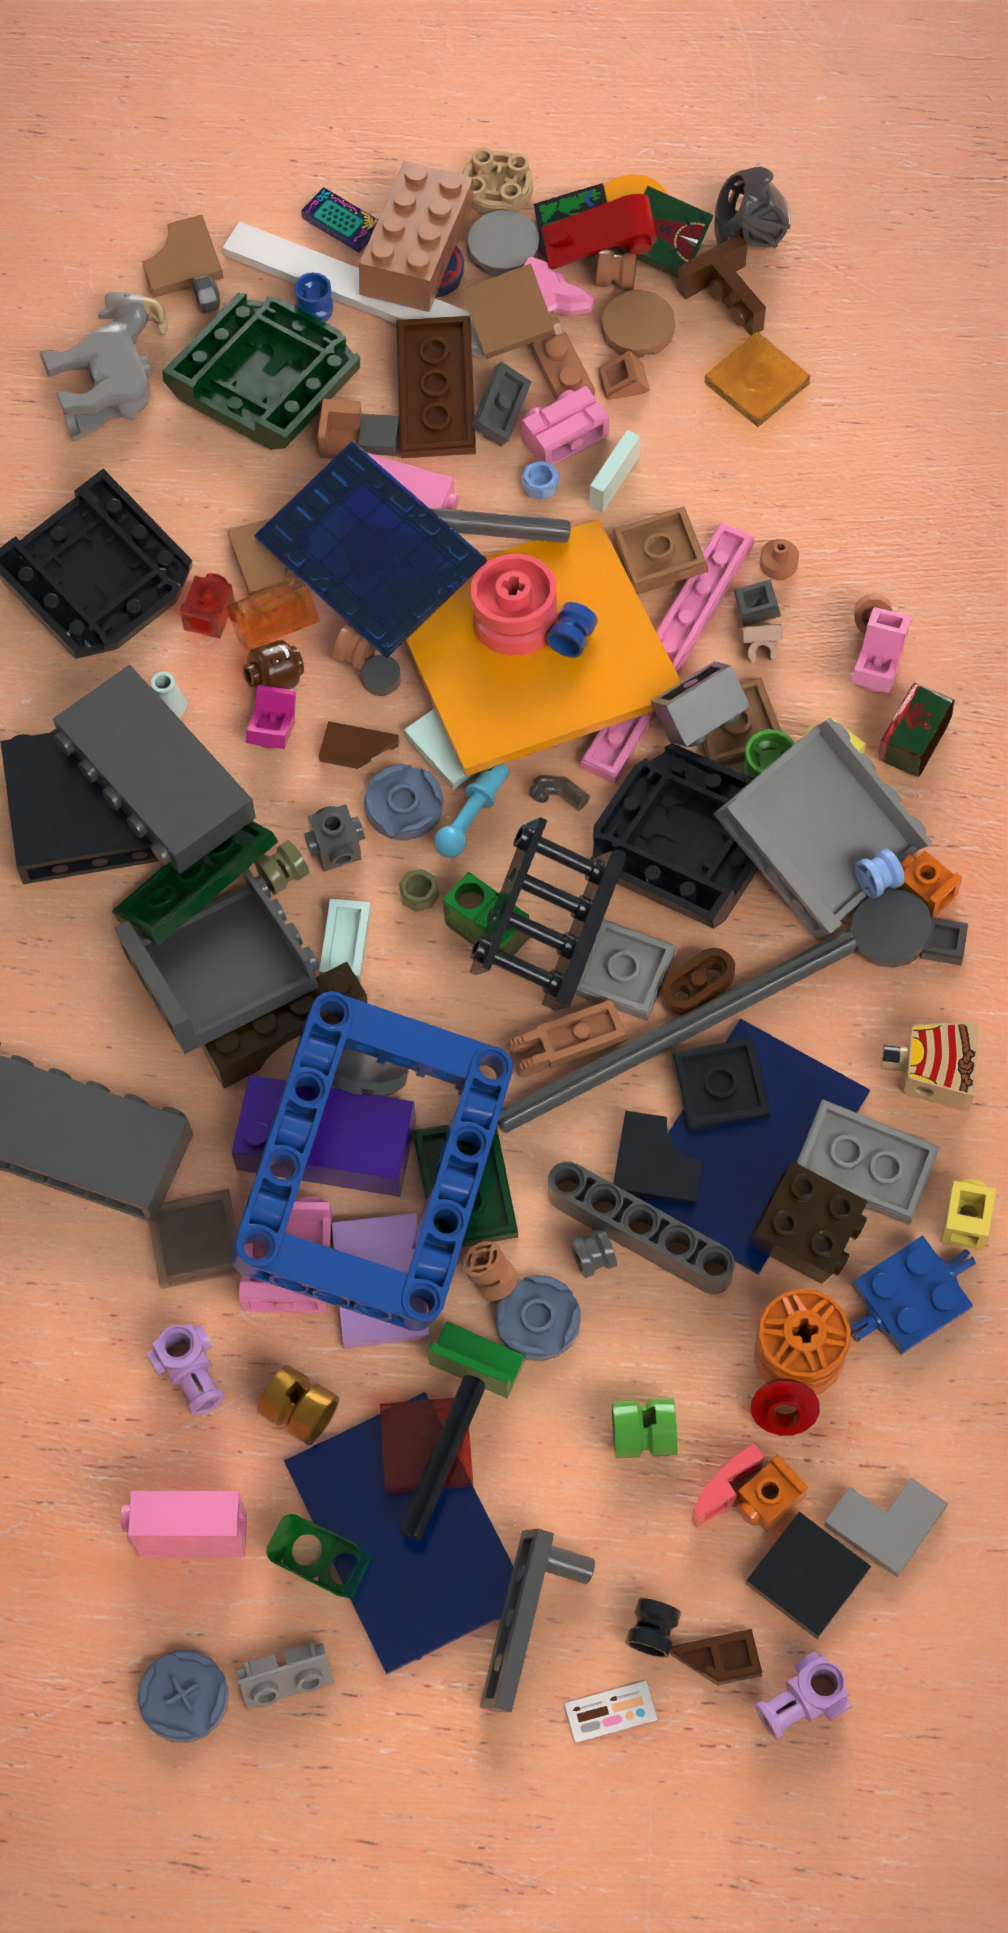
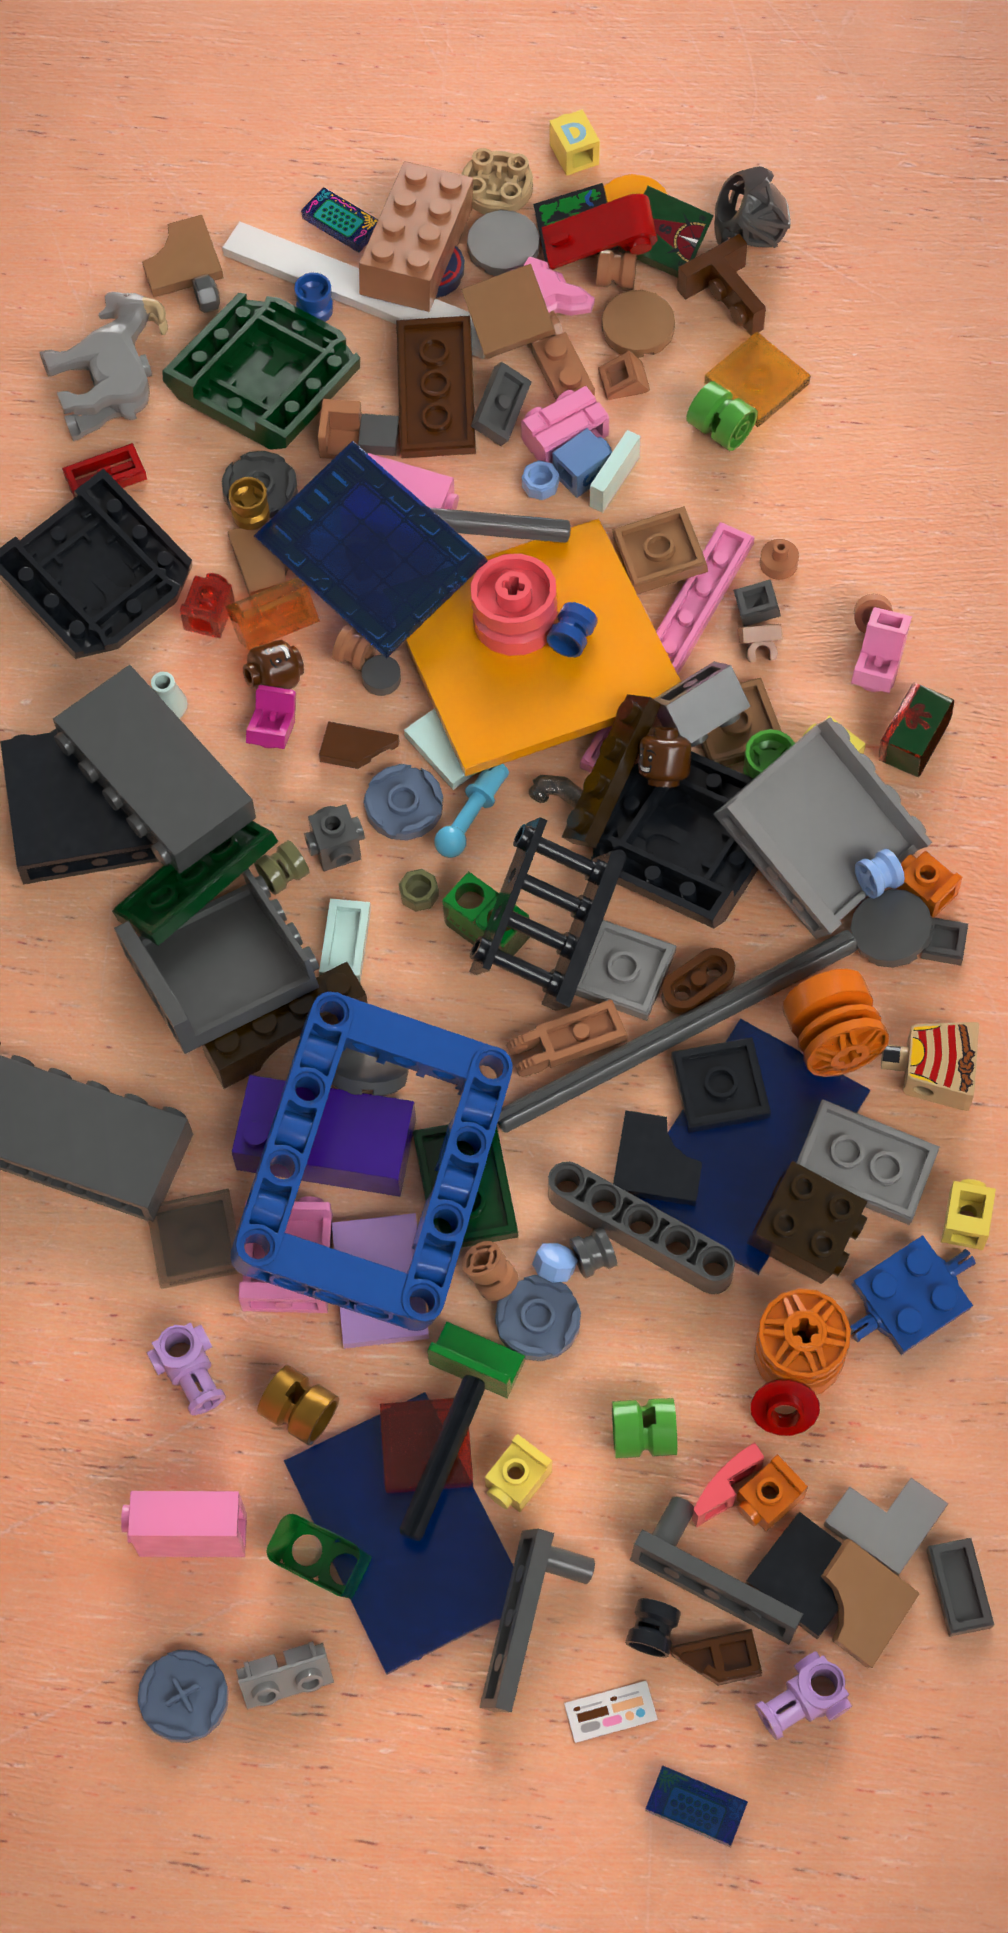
(124, 474): none -> red tile
(249, 503): none -> pearl gold wheel
(269, 469): none -> dark grey tile
(518, 1492): none -> light yellow brick
(554, 1262): none -> light blue tile
(574, 142): none -> light yellow brick
(581, 461): none -> medium blue brick
(610, 771): none -> dark brown plate
(660, 1556): none -> dark grey piece
(664, 757): none -> reddish brown head
(696, 1806): none -> clear blue tile
(717, 413): none -> bright green wheel
(835, 1022): none -> orange wheel
(868, 1600): none -> medium nougat tile
(960, 1587): none -> dark grey tile

